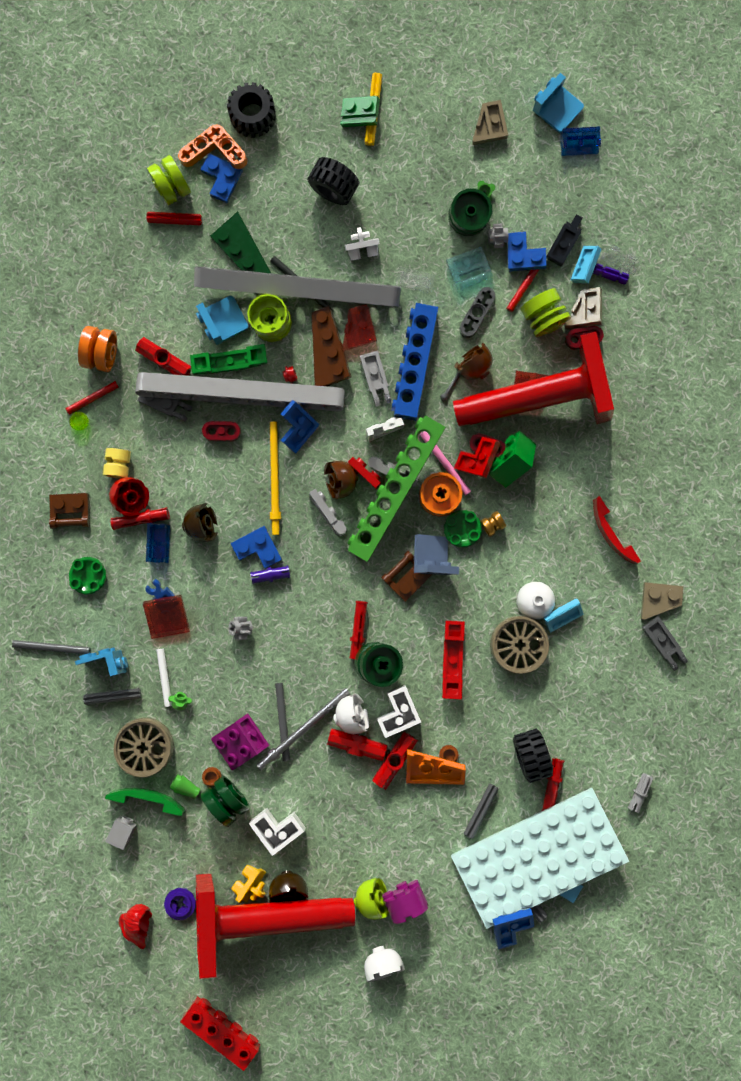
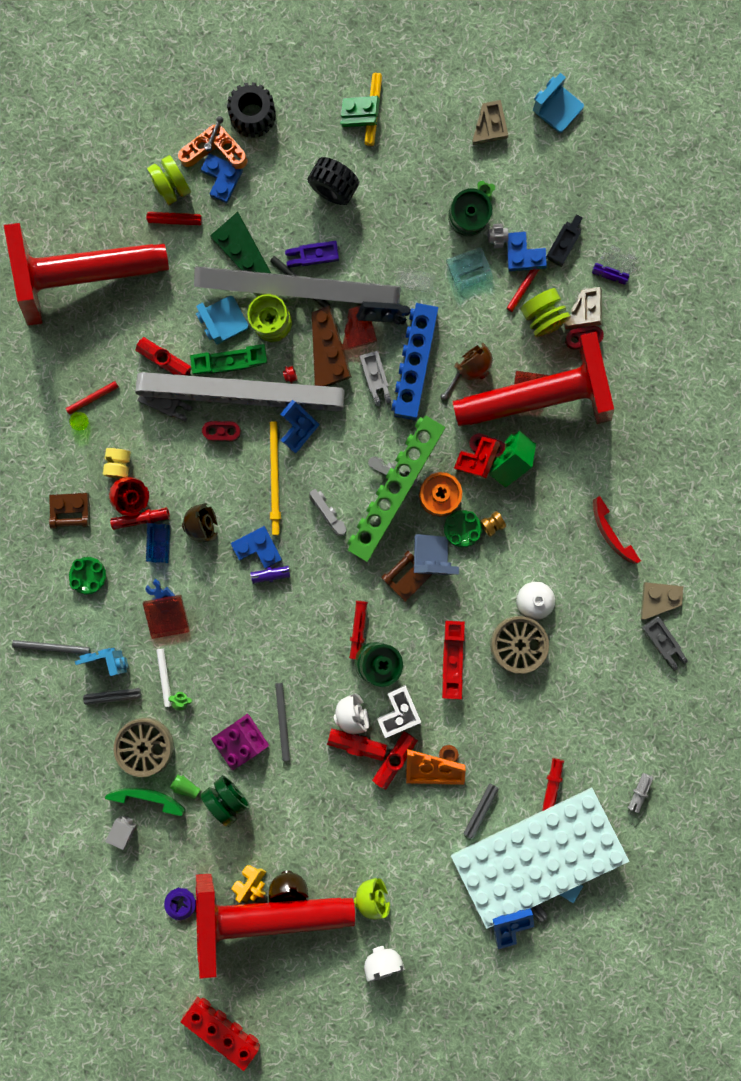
(42, 273): none -> red piece
(97, 348): orange wheel -> none
(136, 924): red hair -> none
(207, 146): none -> dark grey hinge
(210, 775): dark orange plate -> none
(240, 628): light grey gear -> none
(274, 754): flat silver bar -> none
(275, 834): white brick -> none
(313, 254): none -> dark purple hinge
(341, 478): reddish brown cylinder -> none
(359, 465): red plate -> none
(371, 245): white hips -> none
(379, 430): white wing -> none
(383, 312): none -> black hinge
(405, 901): magenta brick -> none
(446, 464): bright pink bar -> none
(479, 298): dark grey beam -> none
(533, 755): black tyre -> none
(563, 615): medium azure plate -> none
(580, 141): clear blue hinge -> none
(586, 264): medium azure plate -> none

